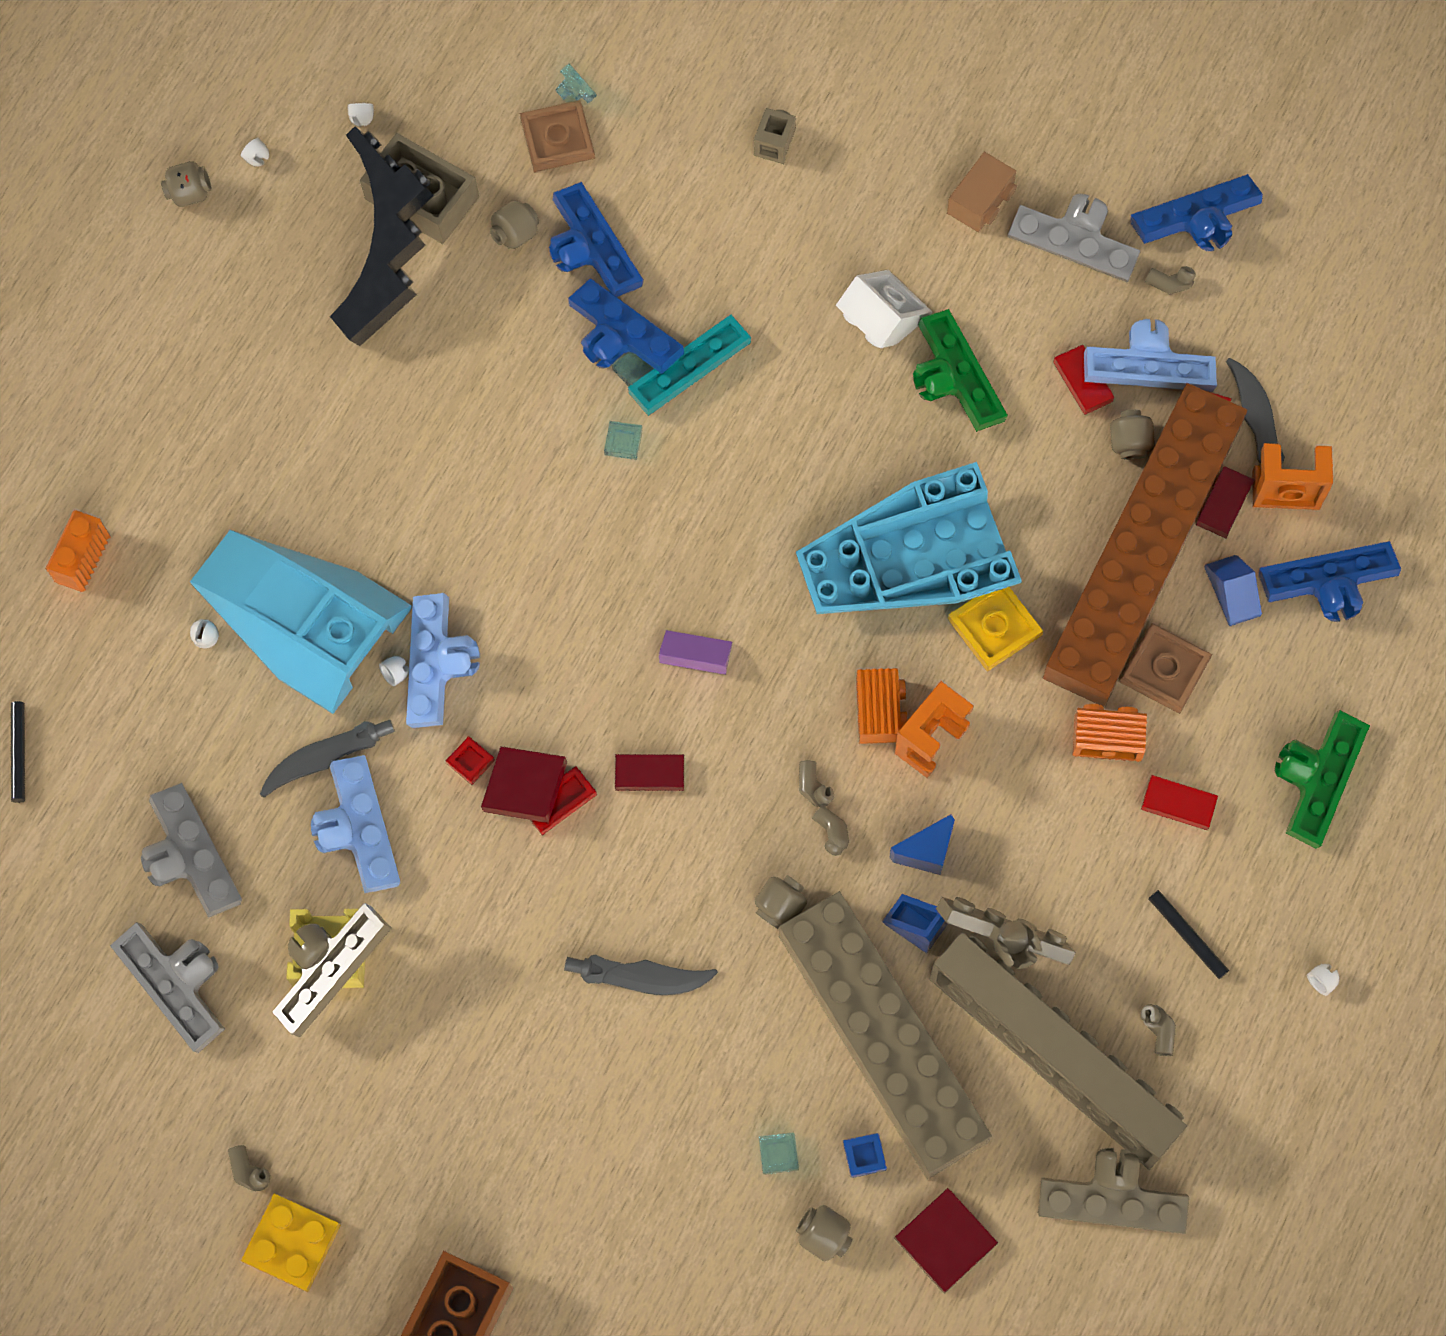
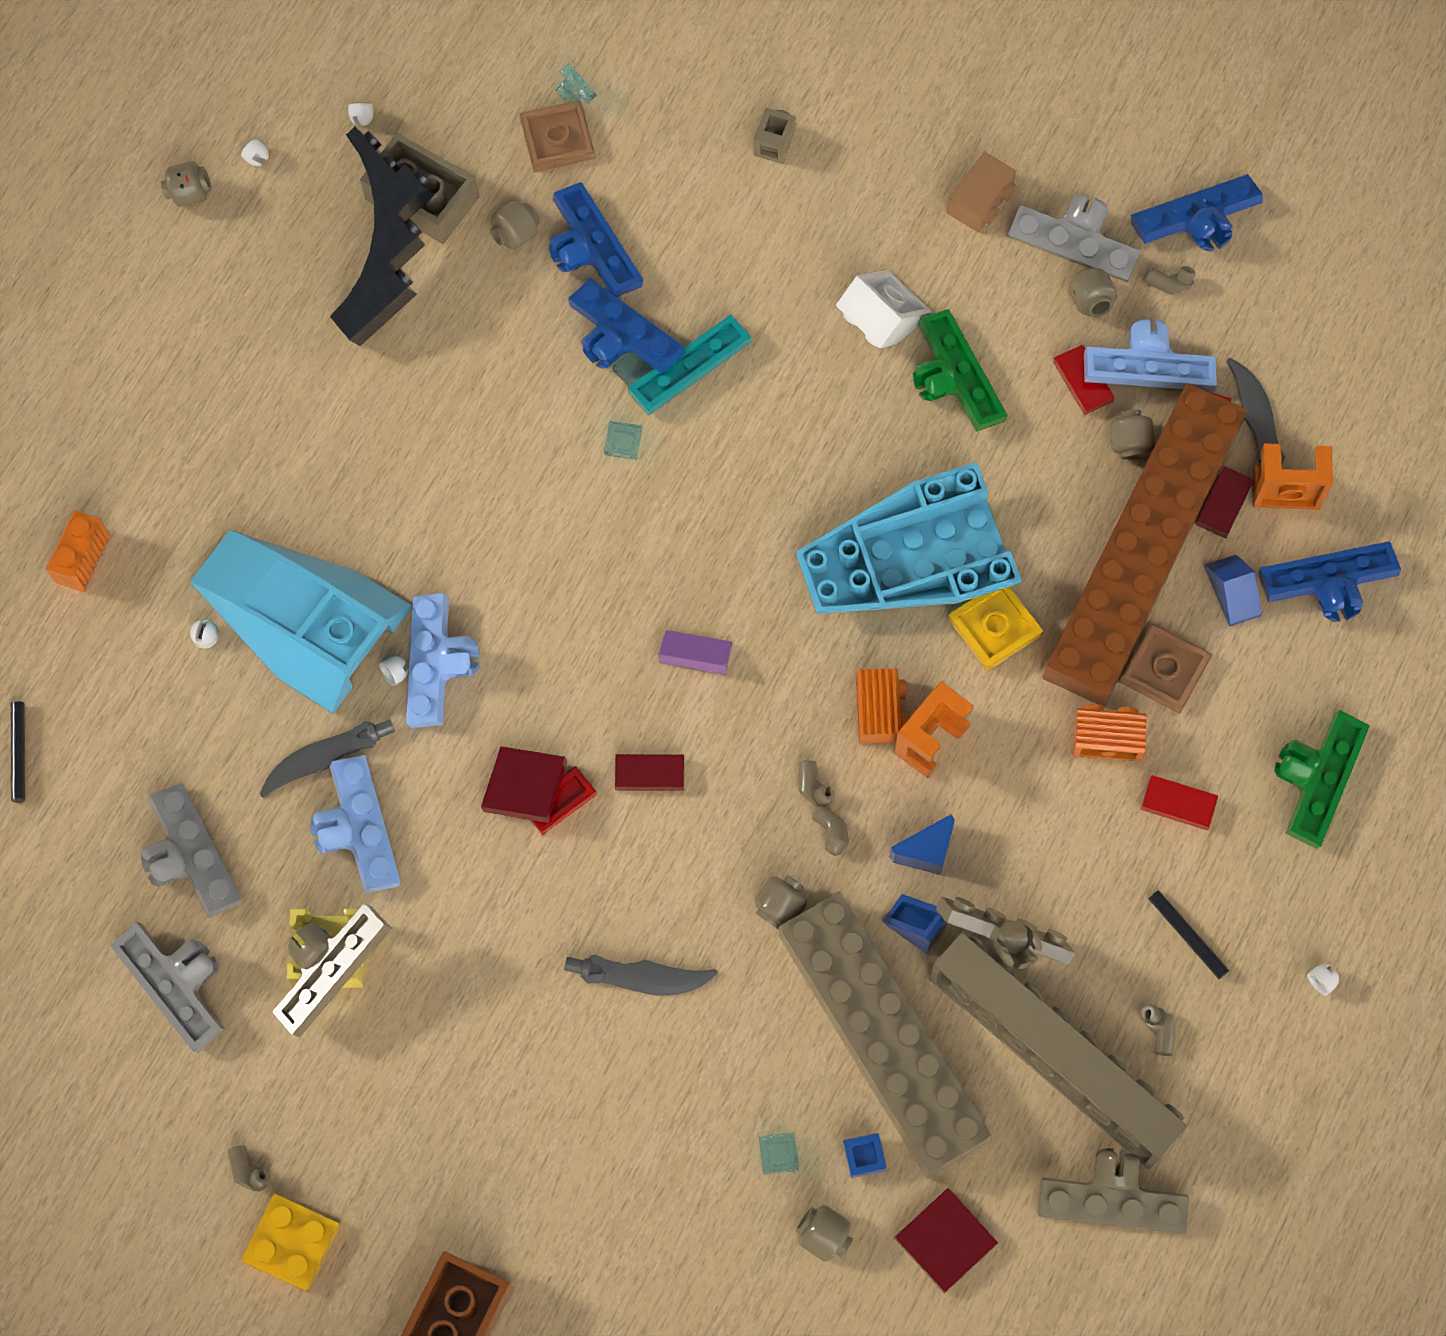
(470, 760): red tile -> none
(1093, 292): none -> dark tan head

